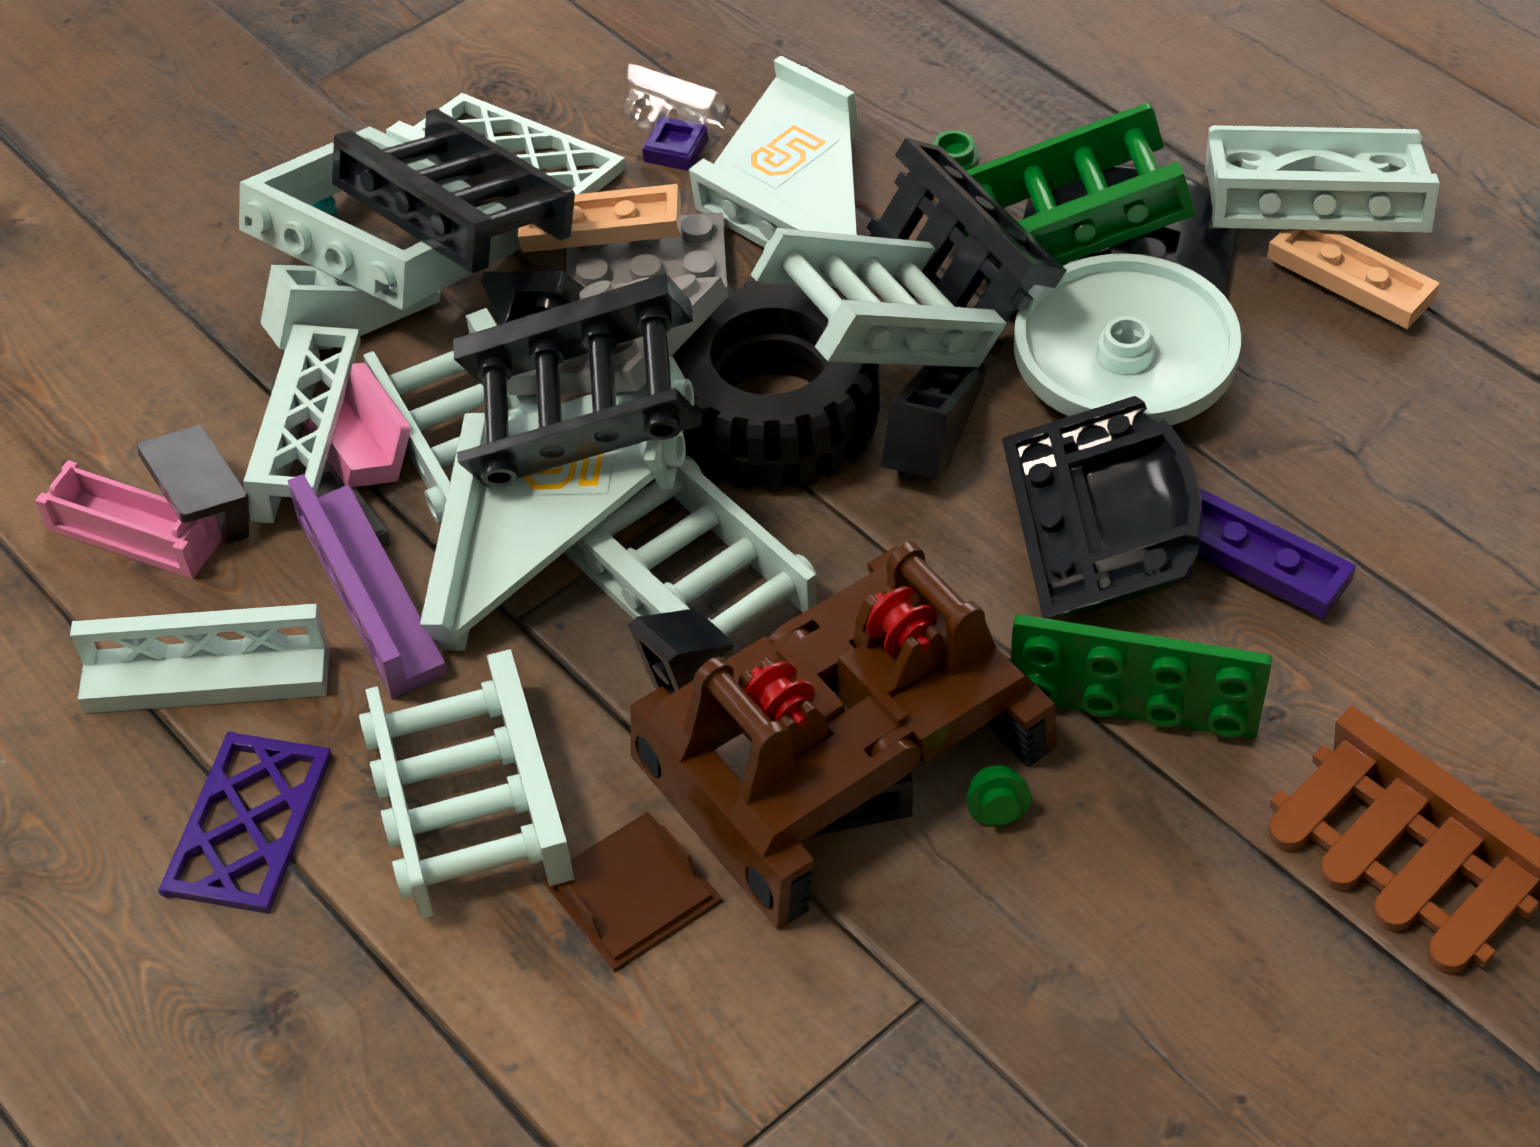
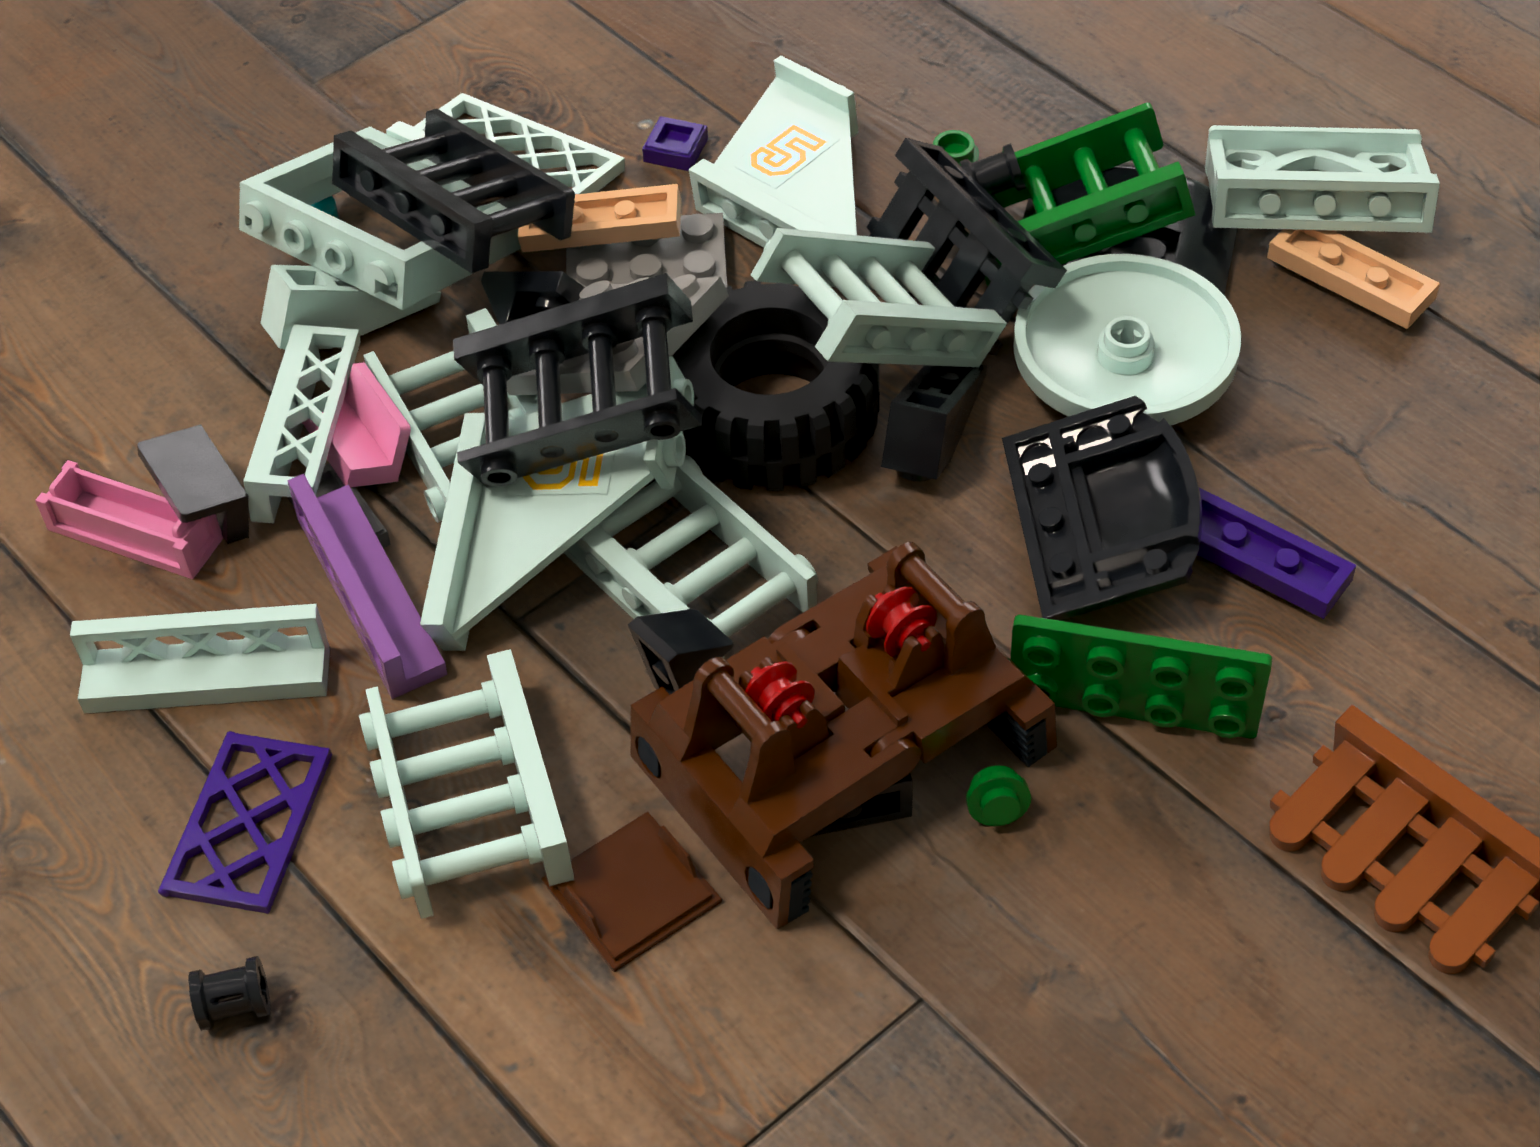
(229, 993): none -> black bush
(665, 92): clear plate -> none
(996, 171): none -> black bush

